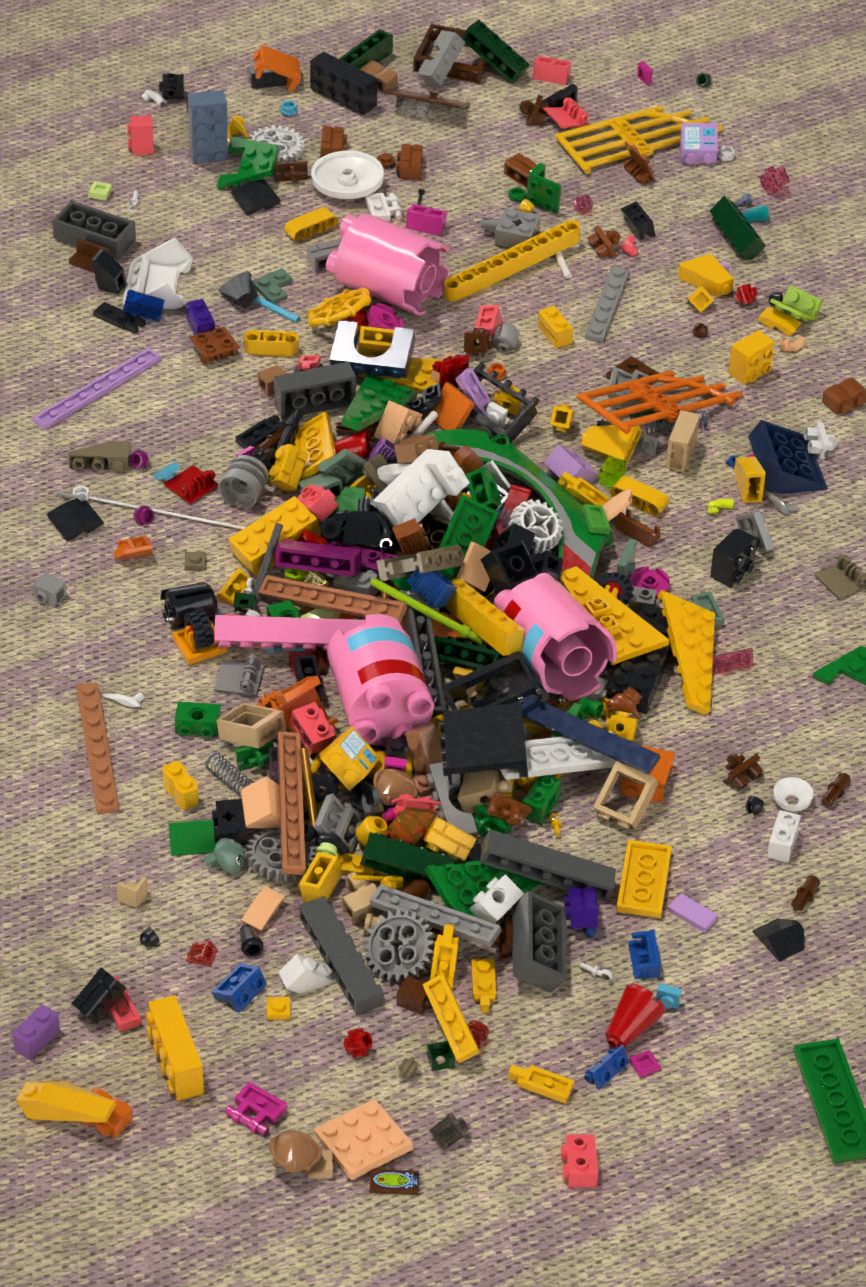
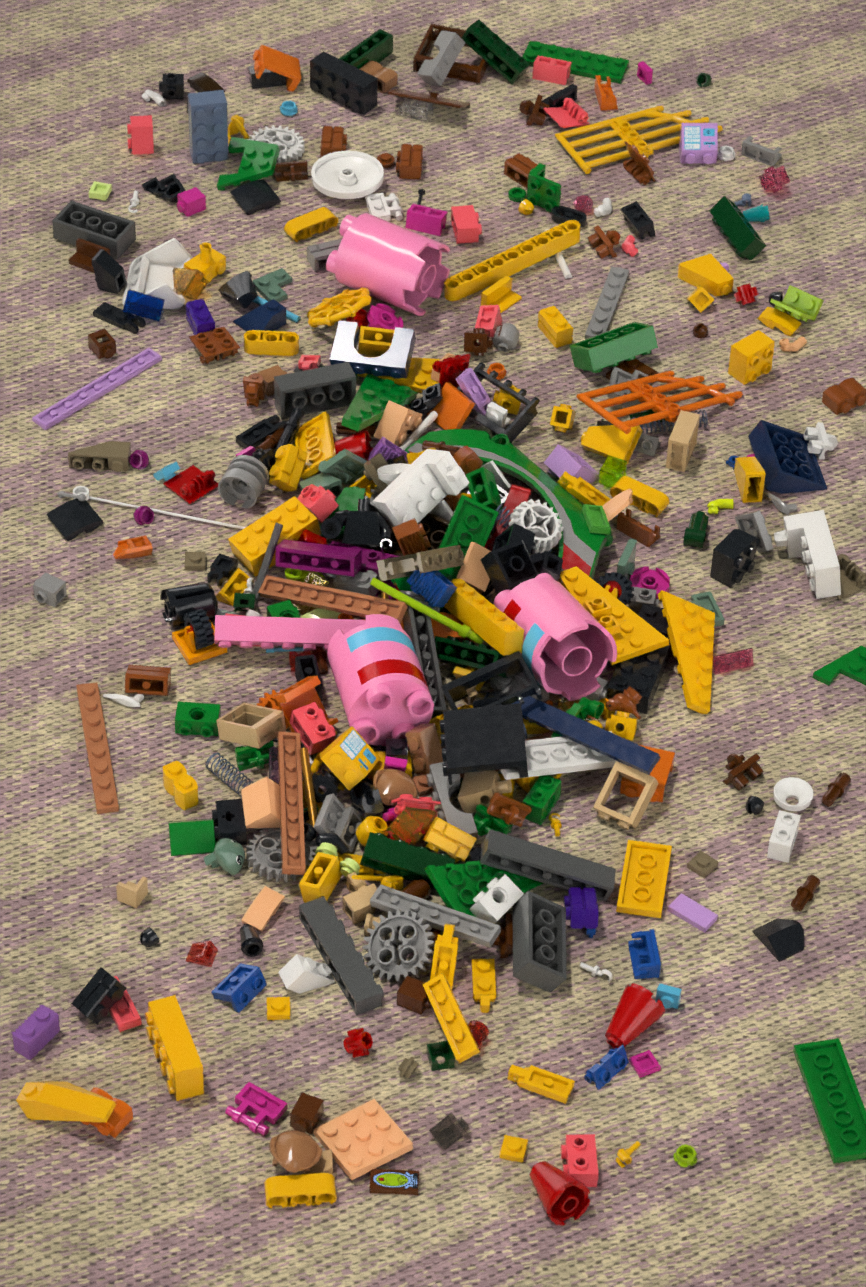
(102, 349): none -> reddish brown brick
(148, 680): none -> dark orange brick
(169, 192): none -> black slope
(189, 282): none -> clear yellow slope
(191, 201): none -> dark pink brick
(203, 82): none -> dark brown slope
(208, 262): none -> yellow brick
(222, 567): none -> black plate
(240, 676): light grey hinge -> none
(254, 389): none -> dark orange hips
(265, 317): none -> dark blue slope
(300, 1189): none -> yellow beam
(306, 1113): none -> reddish brown brick
(349, 866): none -> yellowish green plate
(412, 448): medium nougat brick -> none
(465, 224): none -> coral brick
(500, 294): none -> yellow panel
(513, 227): light grey brick -> none
(513, 1148): none -> yellow plate
(559, 1192): none -> red cone
(562, 214): none -> black plate
(583, 62): none -> green plate
(604, 94): none -> orange hinge
(604, 209): none -> white arm
(614, 347): none -> green brick
(625, 1156): none -> yellow hand
(685, 1150): none -> lime plate
(696, 531): none -> dark green piece
(702, 864): none -> dark tan plate
(760, 152): none -> light grey hinge
(809, 537): none -> white hinge

